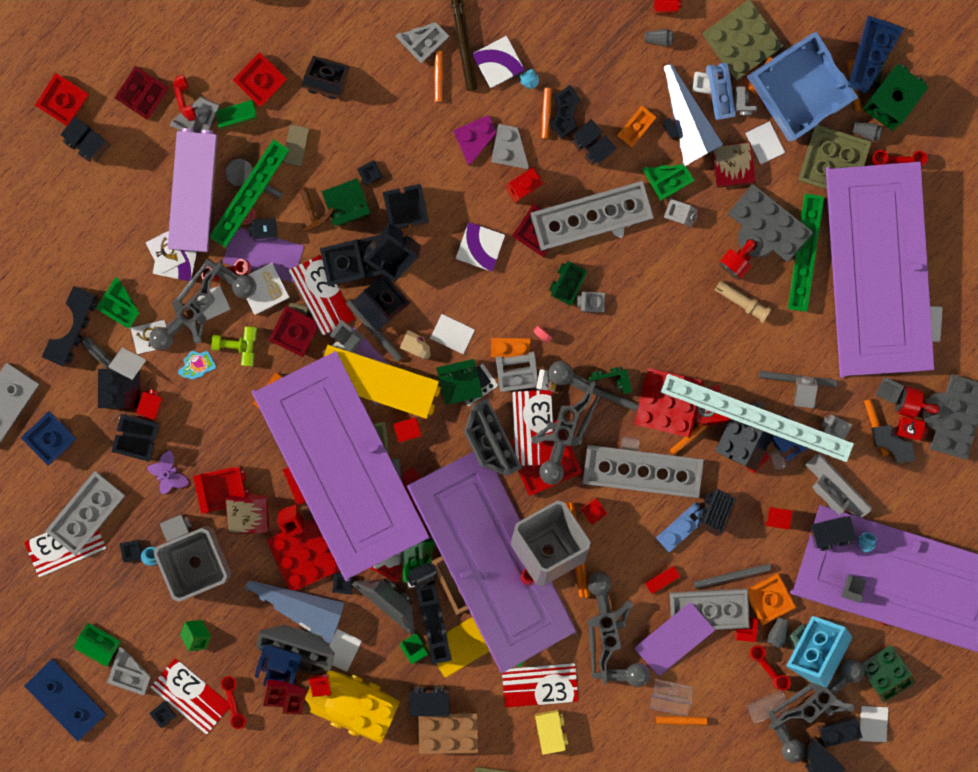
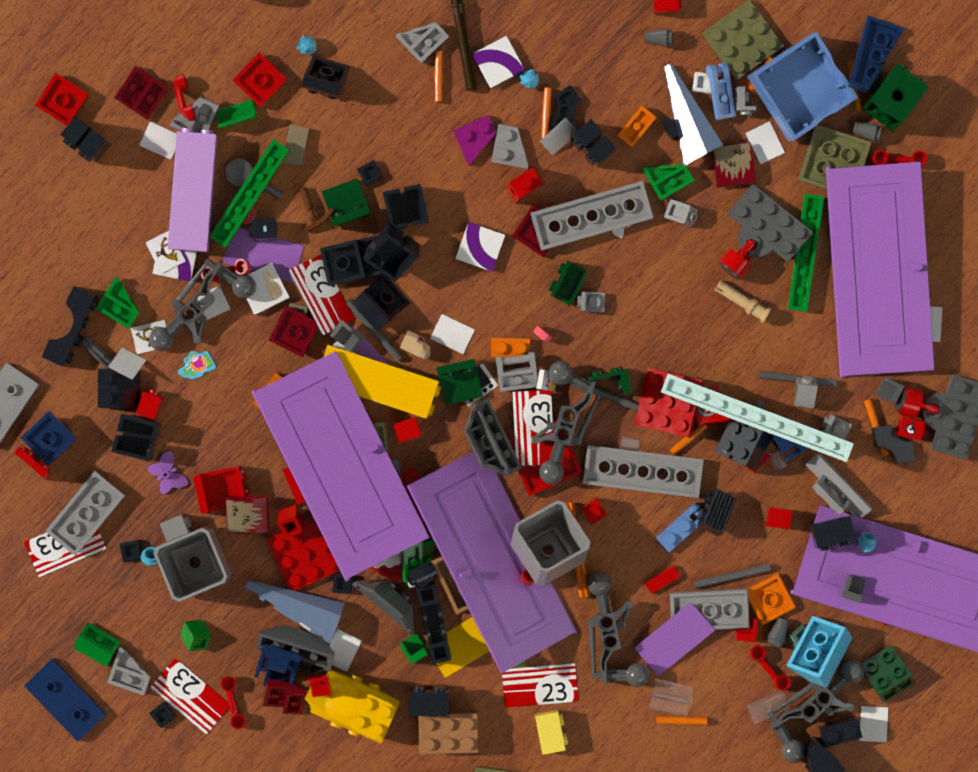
(39, 467): none -> red plate
(159, 140): none -> white sticker
(244, 345): lime bar -> none
(306, 45): none -> medium azure plate
(558, 136): none -> white sticker

